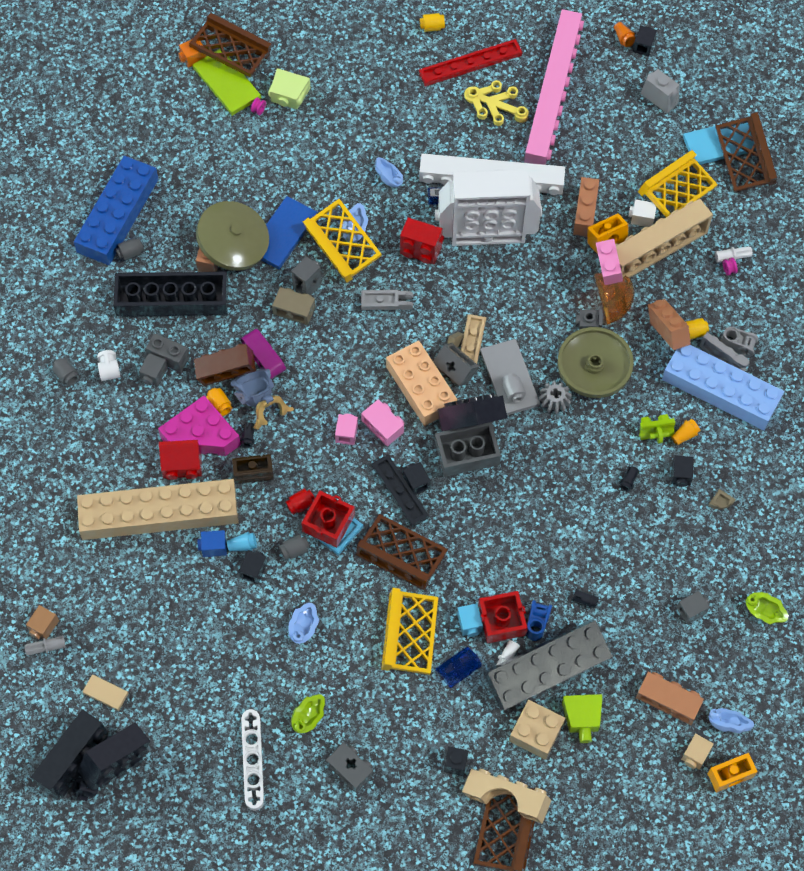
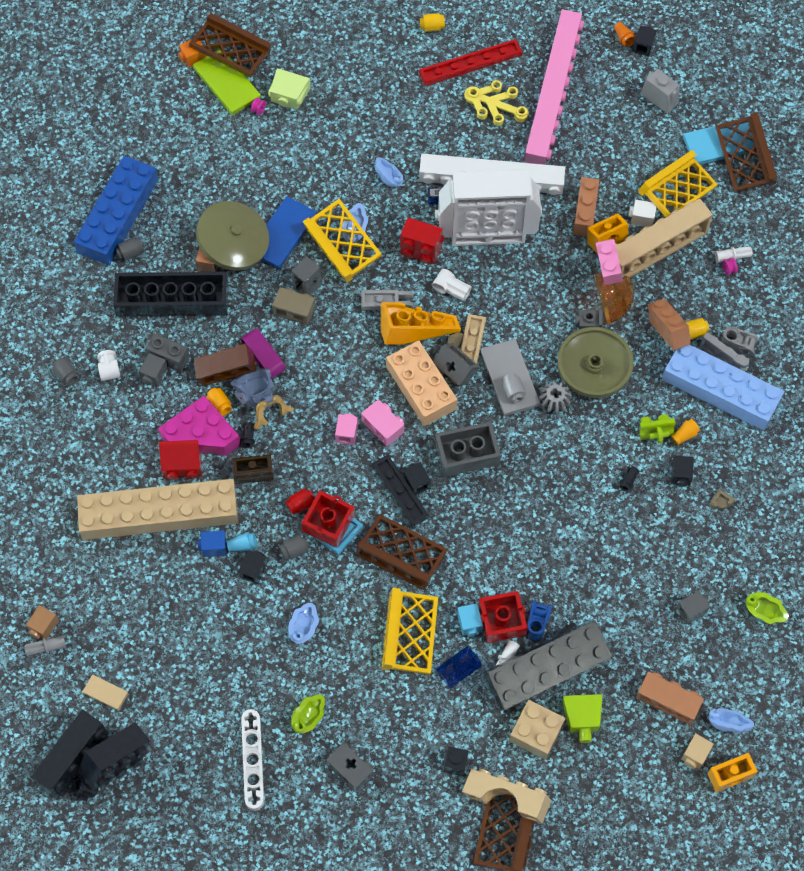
(410, 325): none -> light orange wedge
(448, 283): none -> white piece
(472, 412): black brick -> none
(585, 598): black pin -> none

